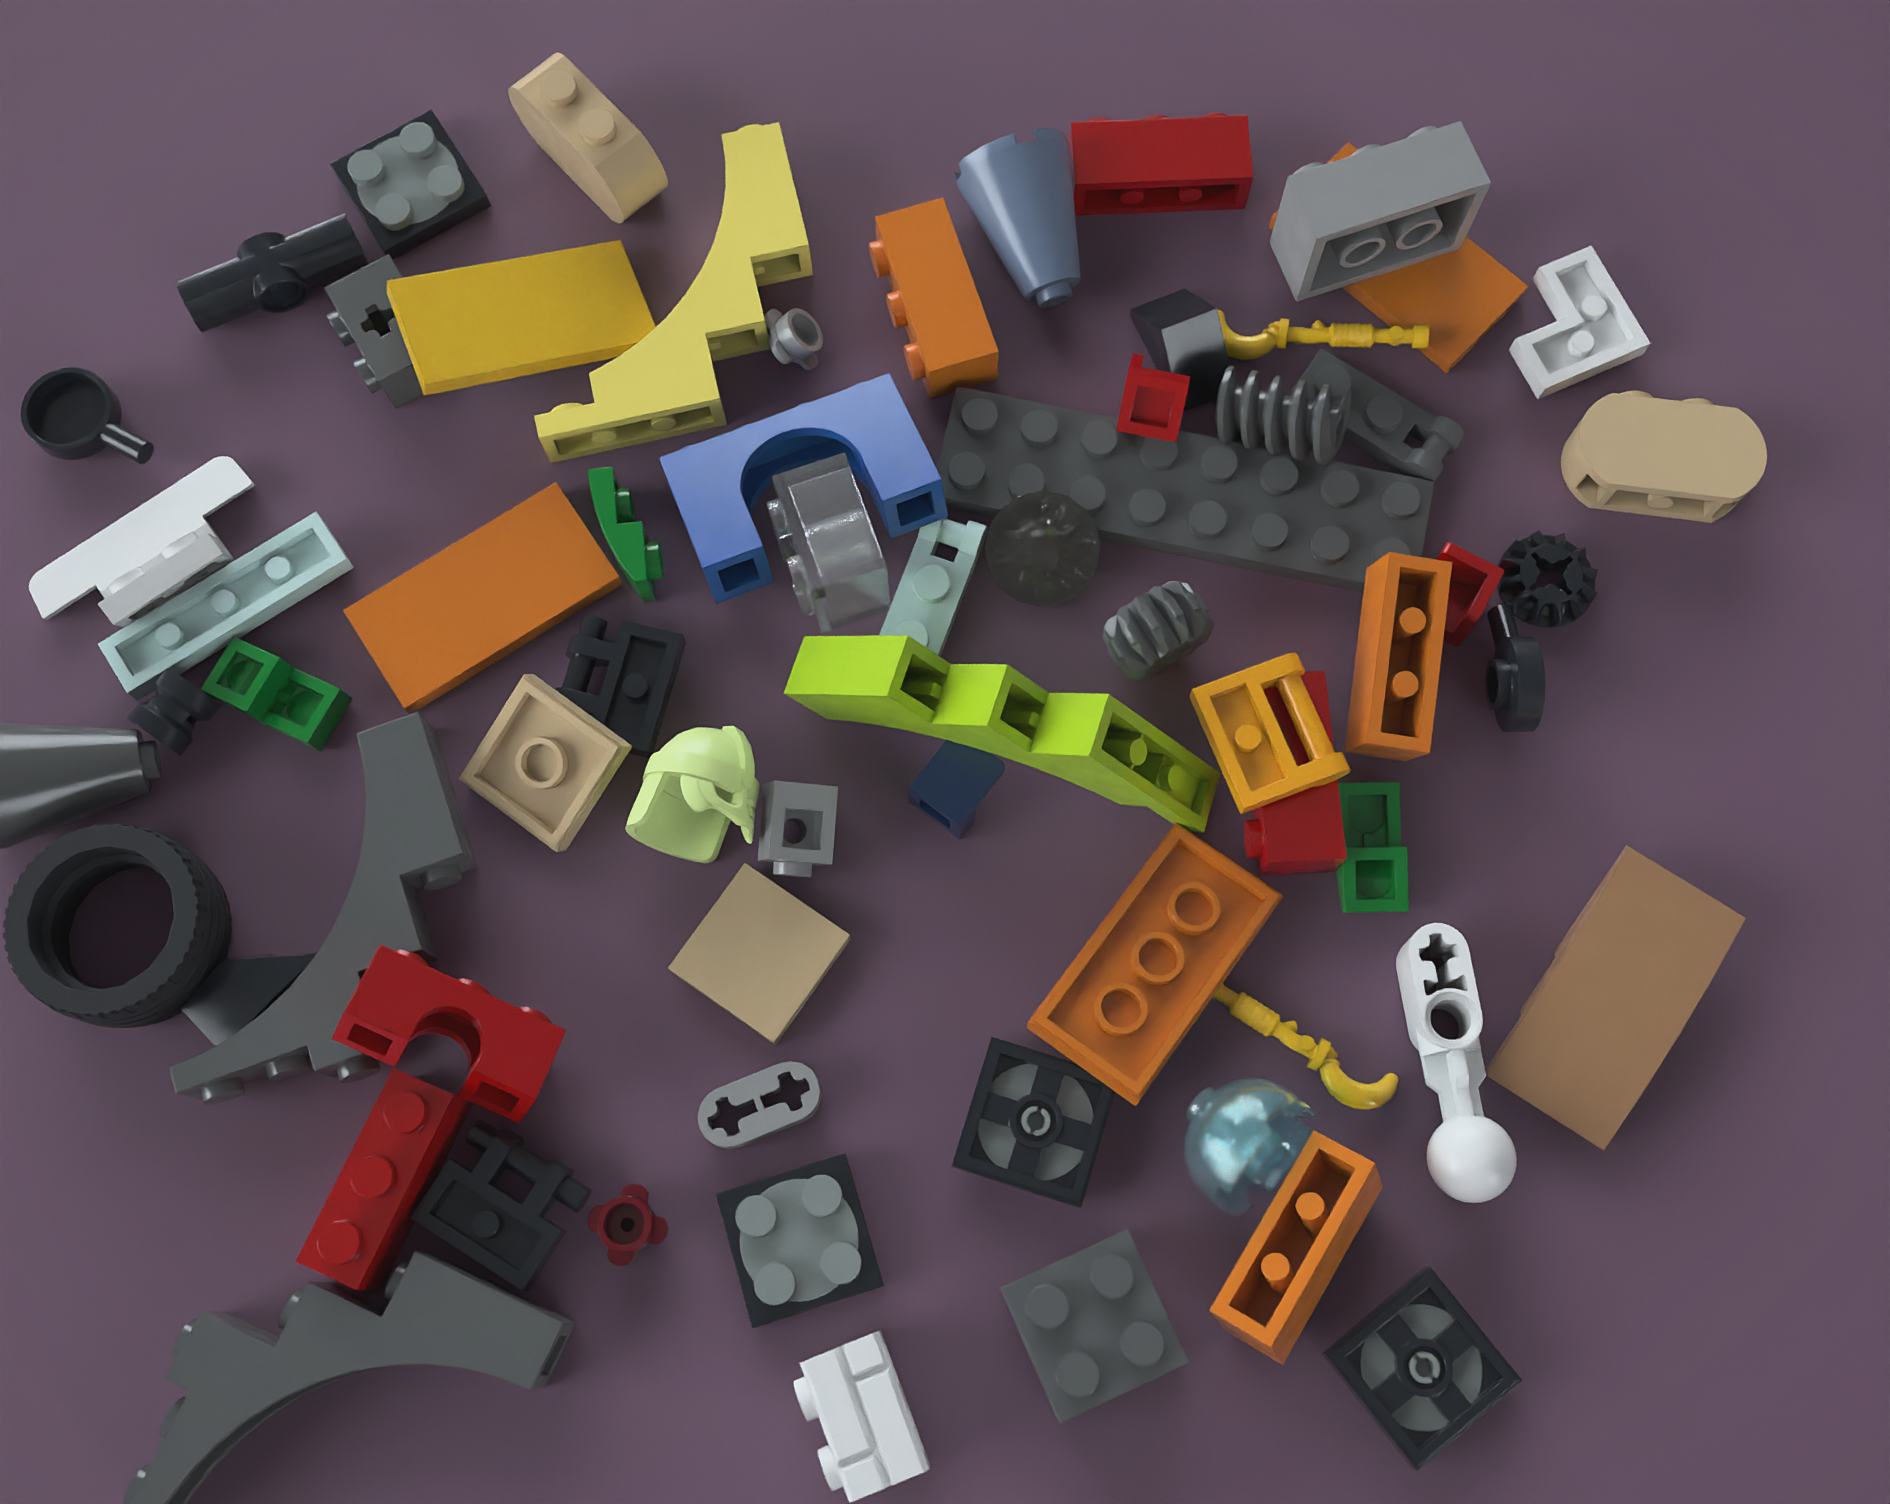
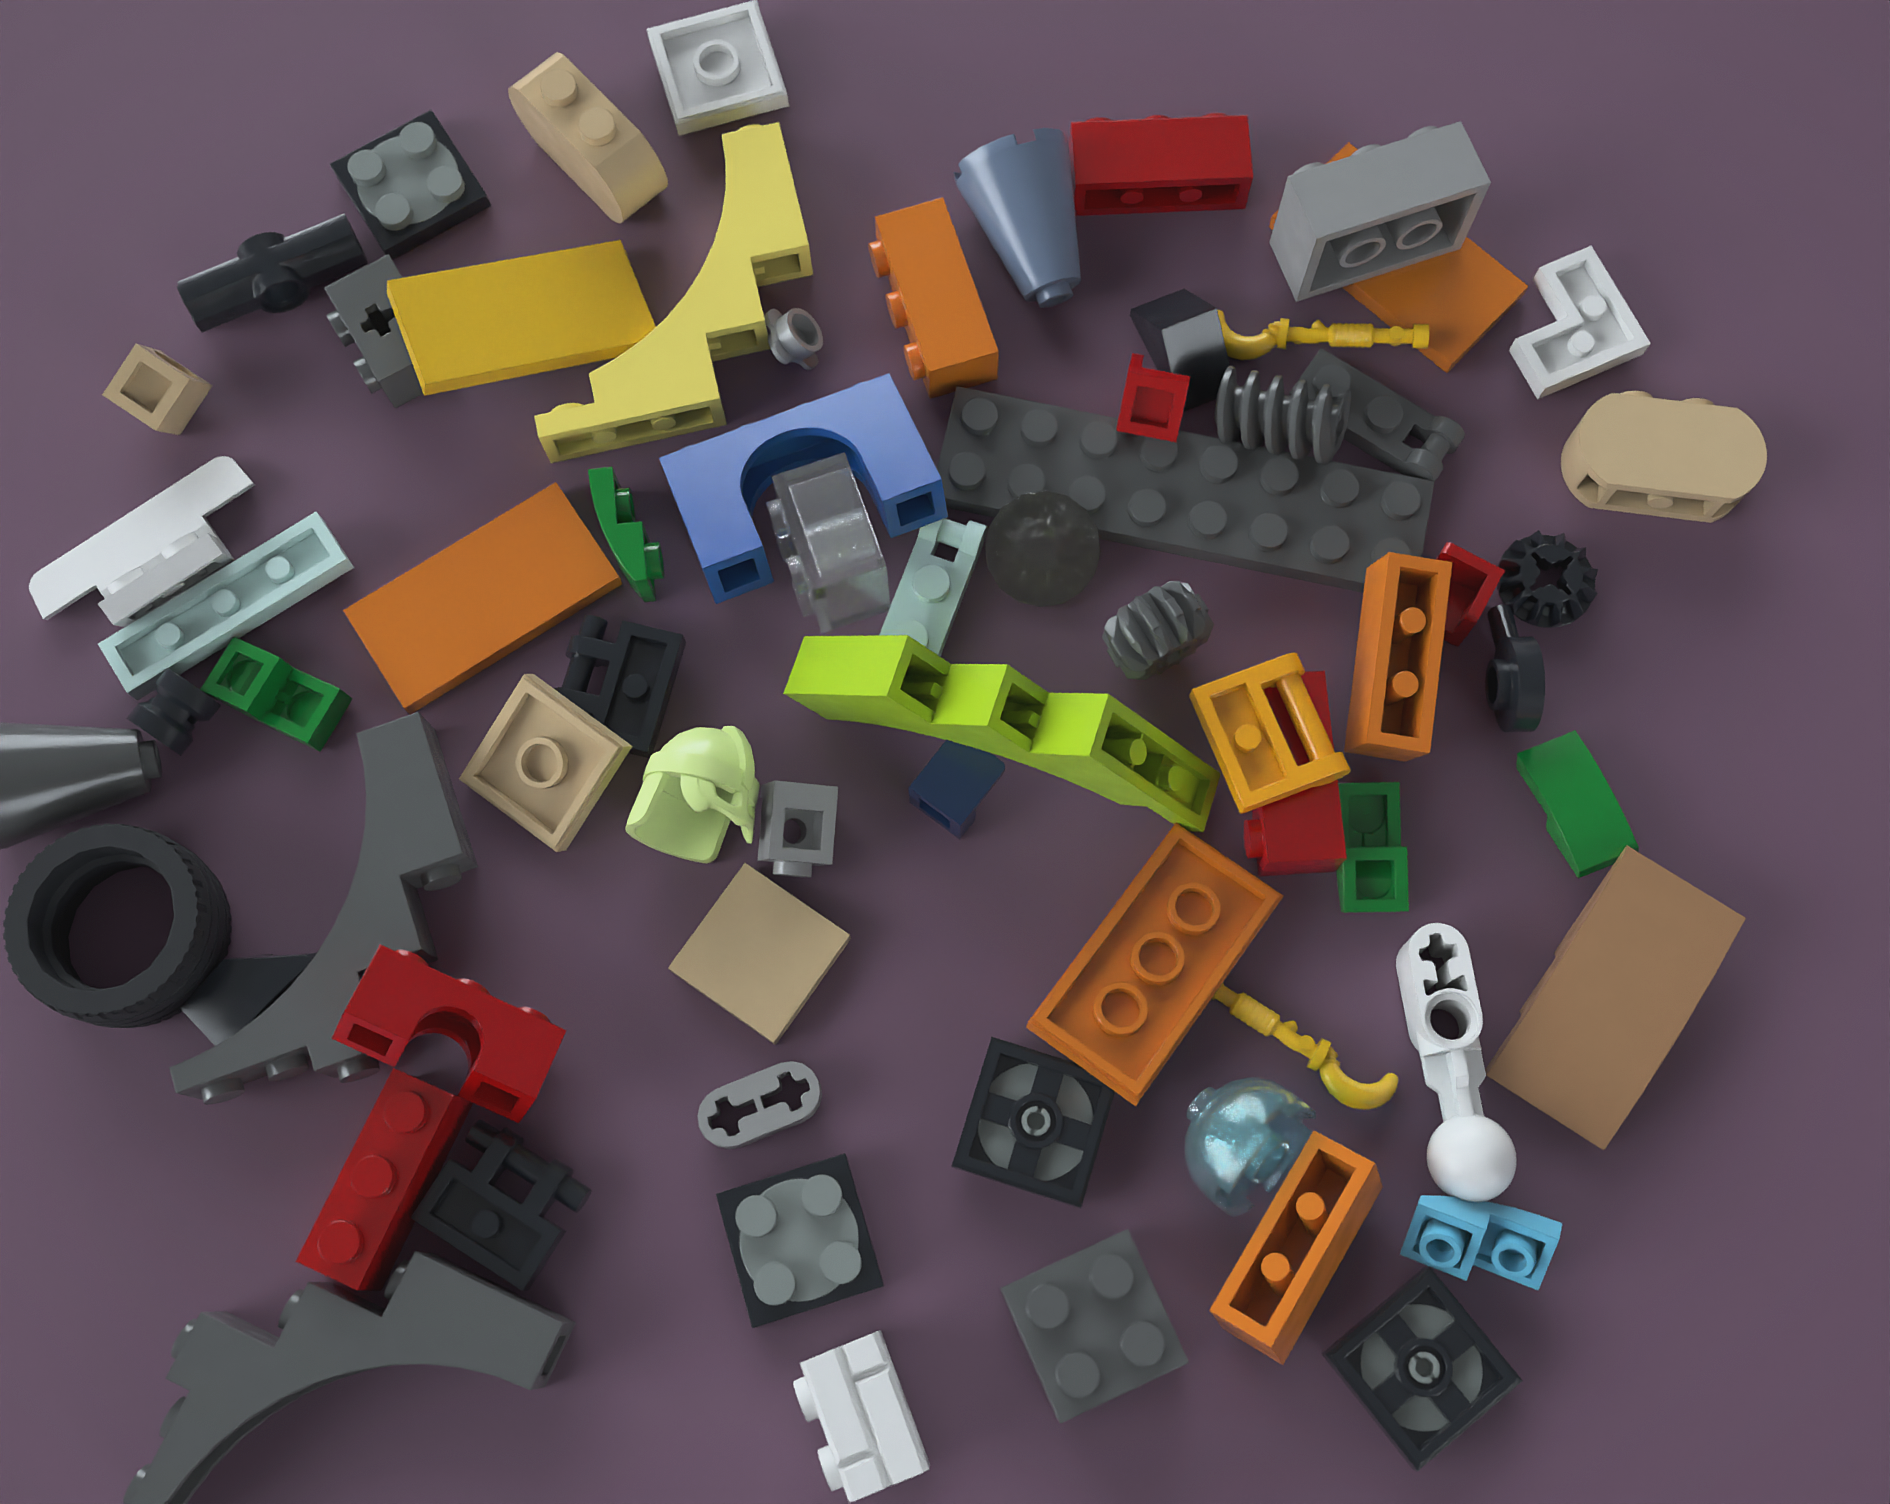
(78, 415): black piece -> none
(157, 390): none -> tan brick
(608, 1221): dark red plate -> none
(717, 67): none -> white plate
(1492, 1236): none -> medium azure slope
(1578, 803): none -> green slope

